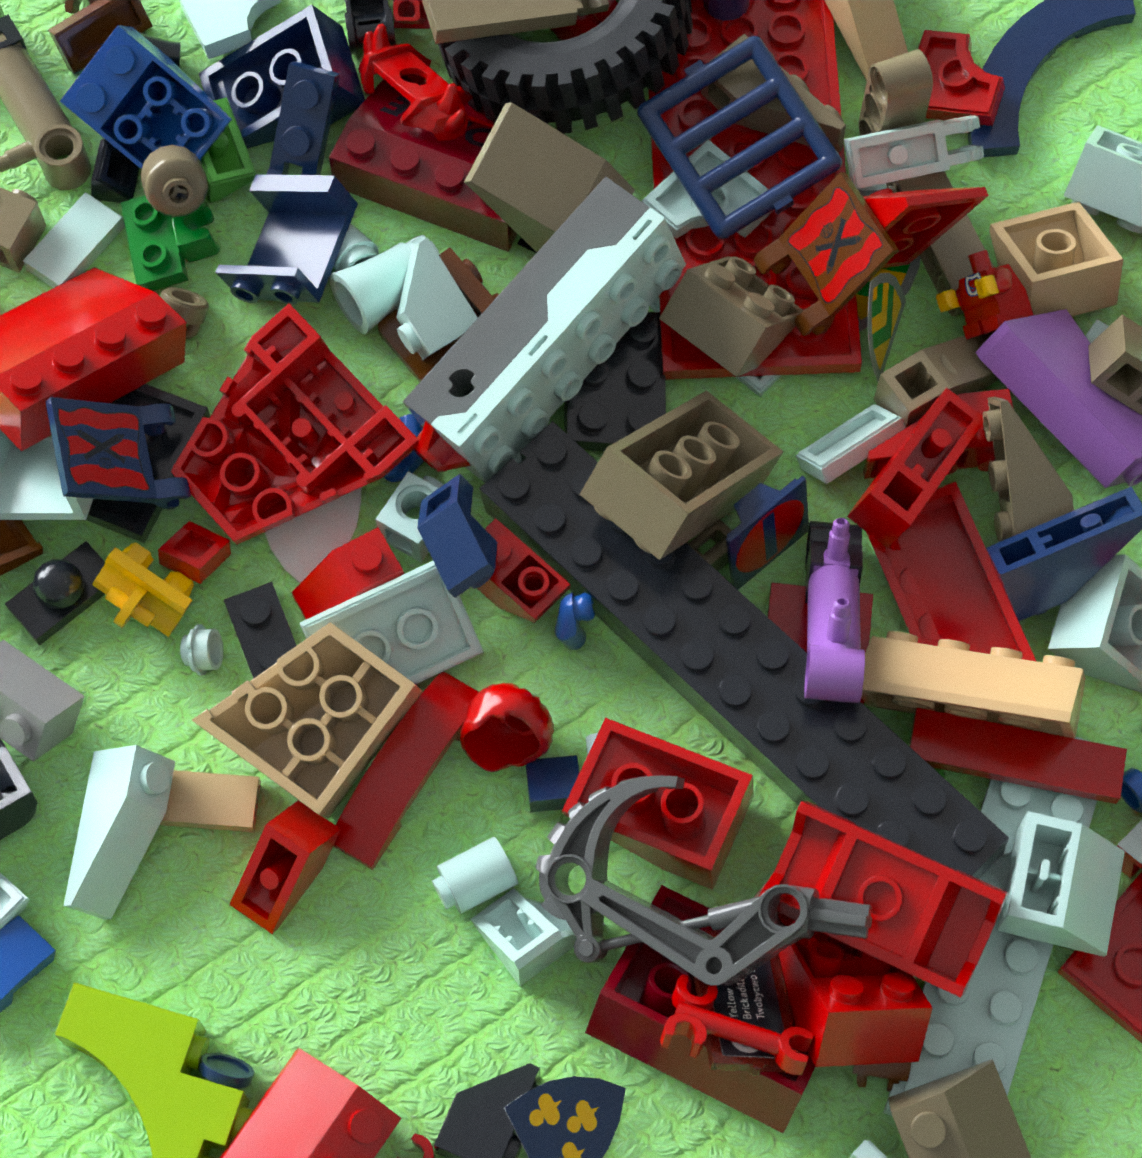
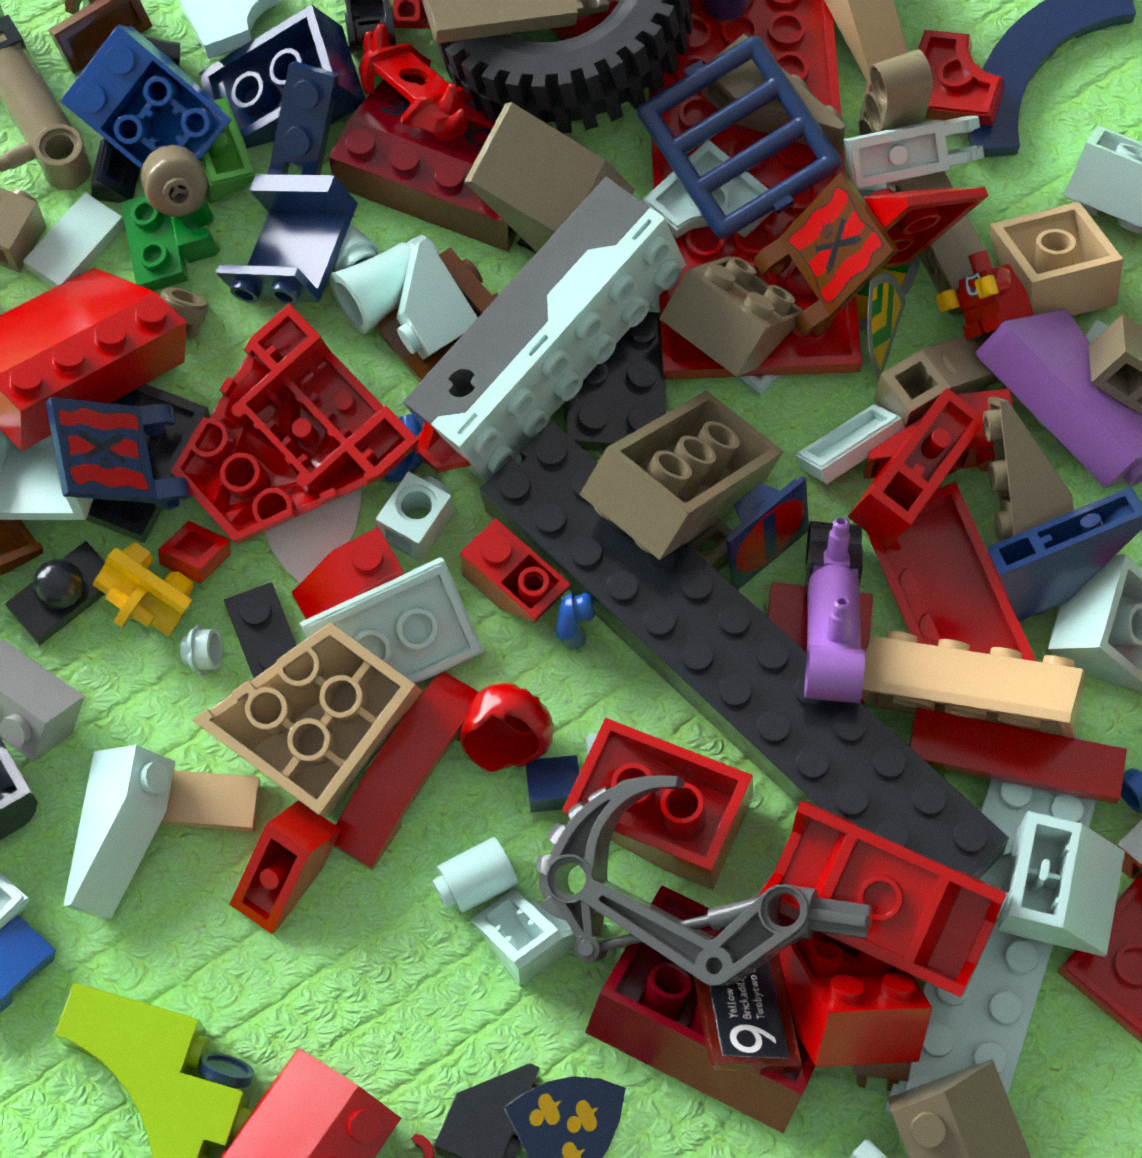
(455, 539): dark blue slope -> none
(696, 1020): red bar -> none

